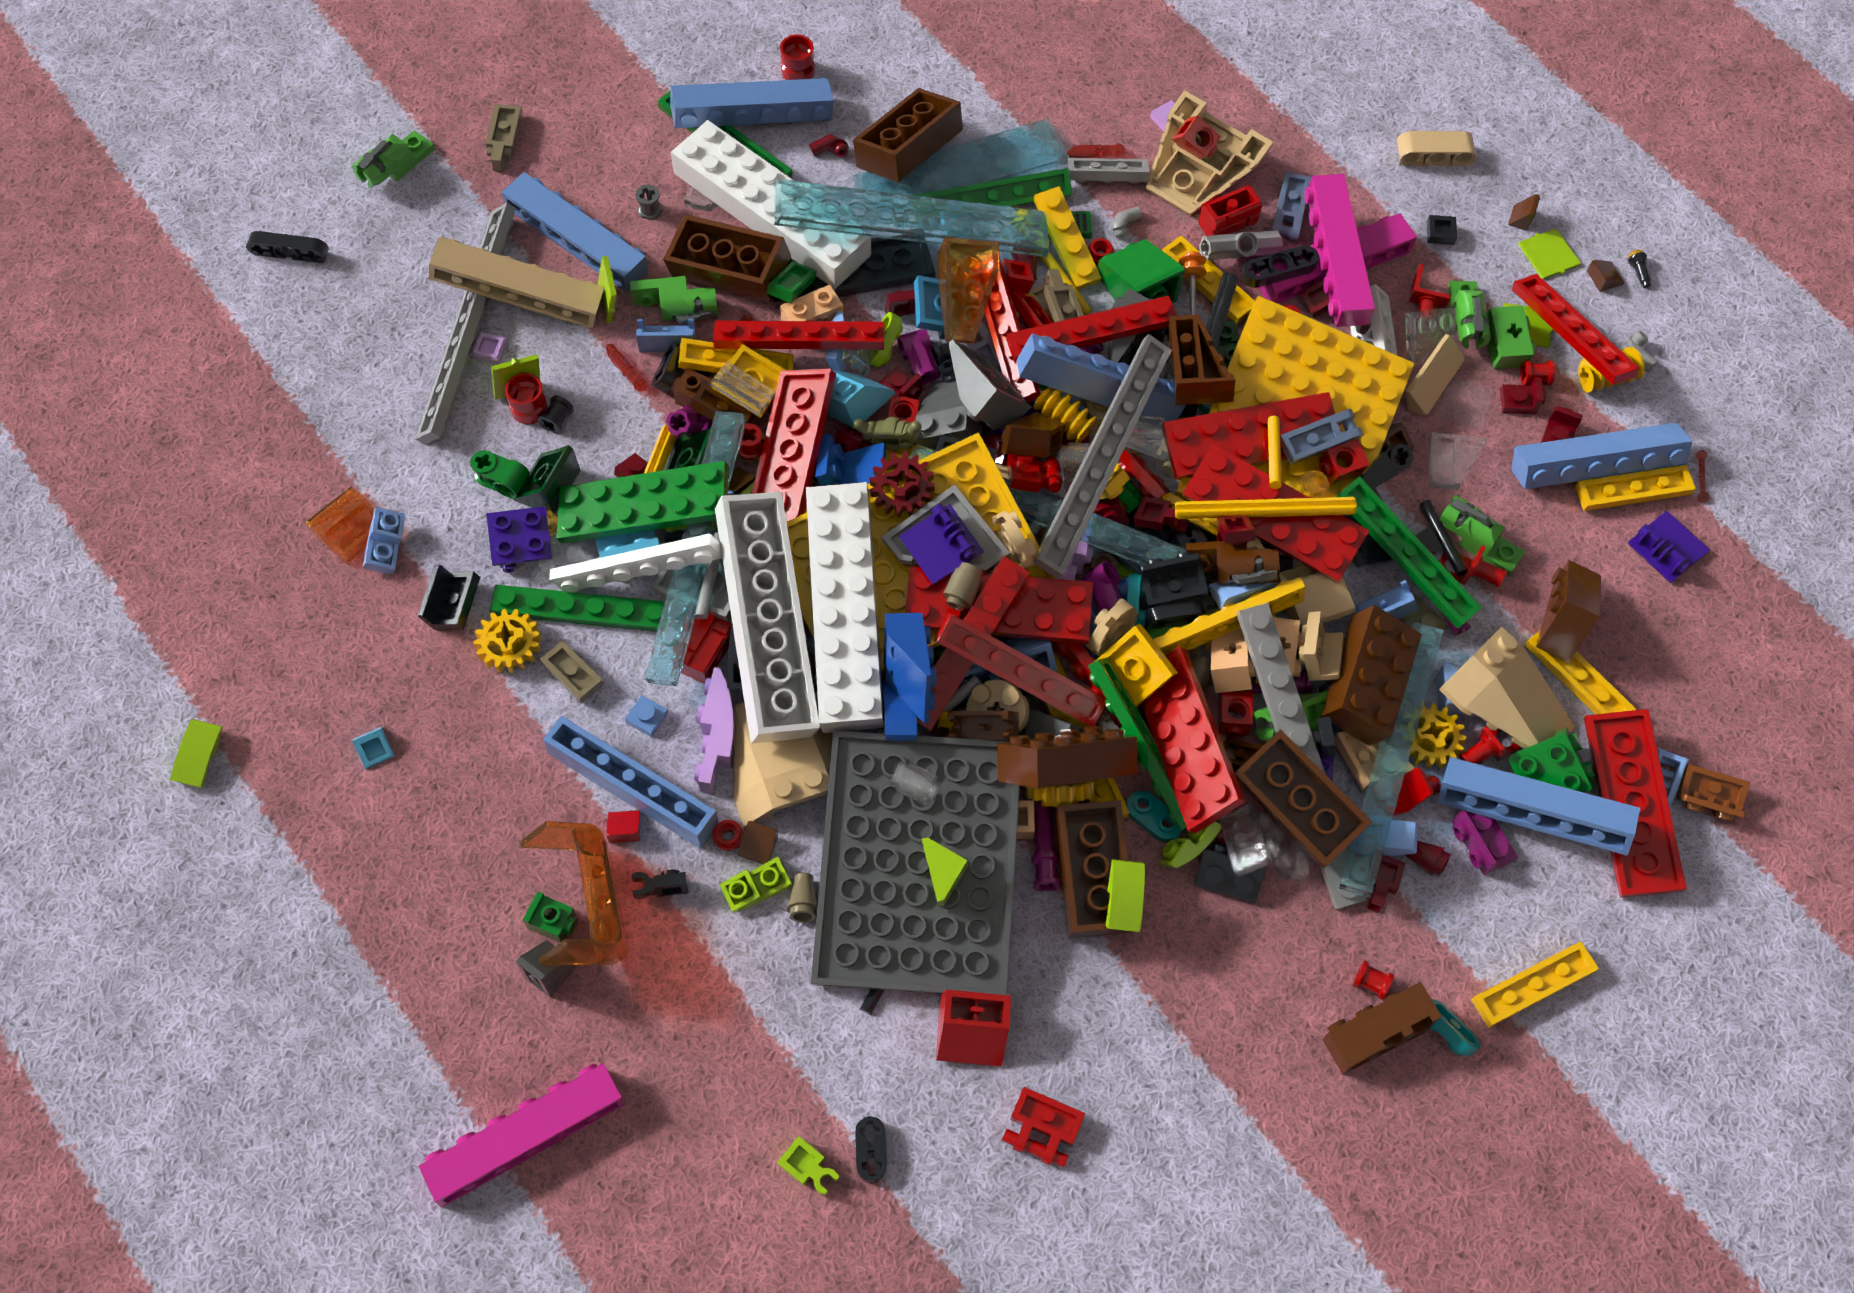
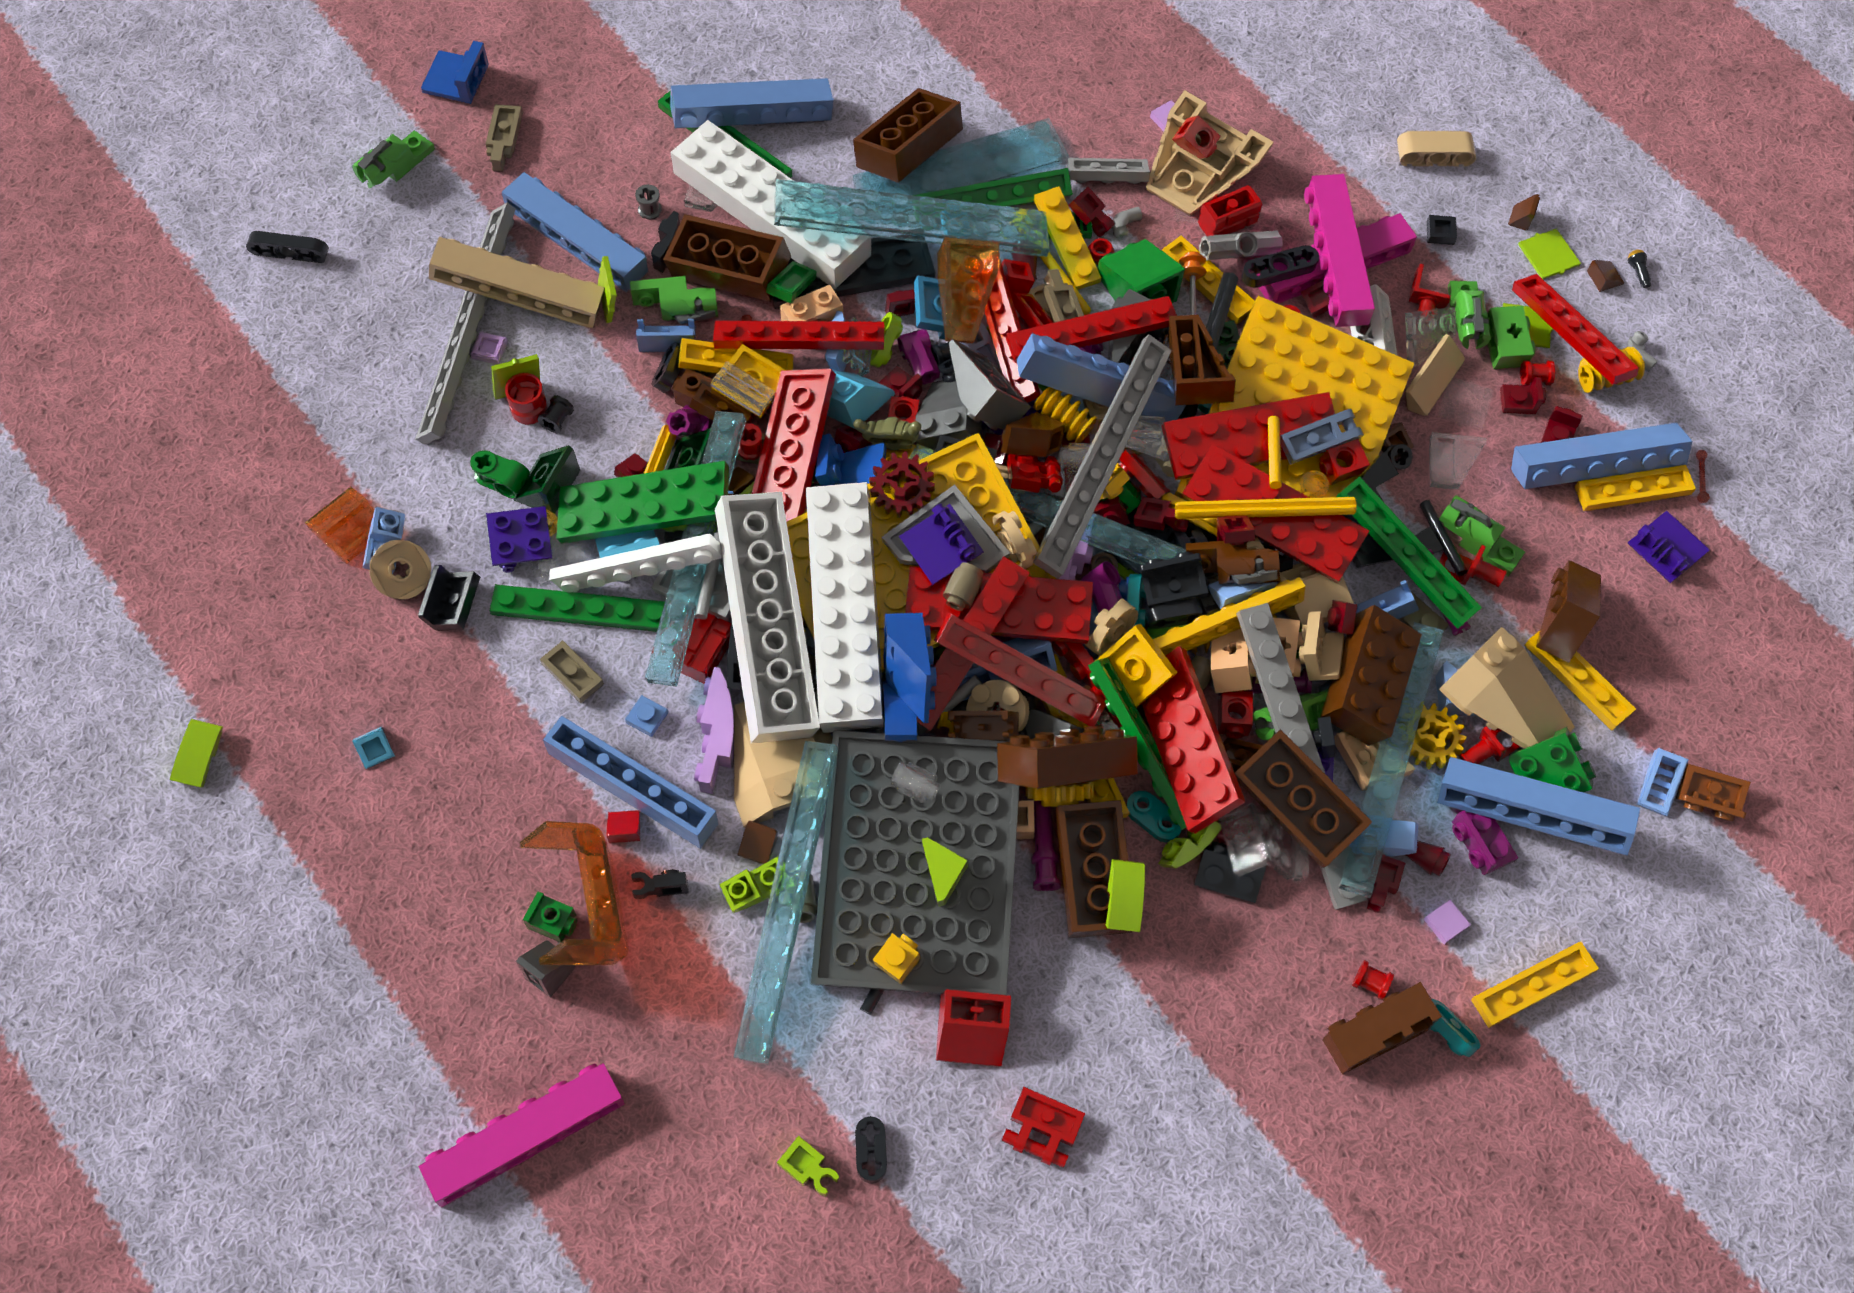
(383, 563): none -> tan plate
(457, 75): none -> blue bracket
(520, 643): yellow gear -> none
(624, 366): clear red piece -> none
(666, 233): none -> black slope
(727, 826): red plate -> none
(786, 903): none -> clear light blue plate
(797, 57): red wheel -> none
(831, 144): dark red arm -> none
(897, 957): none -> yellow brick
(1089, 208): none -> dark red plate
(1099, 150): clear red piece -> none
(1291, 205): sand blue plate -> none
(1342, 617): none -> dark red plate
(1415, 790): red bracket -> none
(1447, 922): none -> lavender tile
(1631, 774): red plate -> none

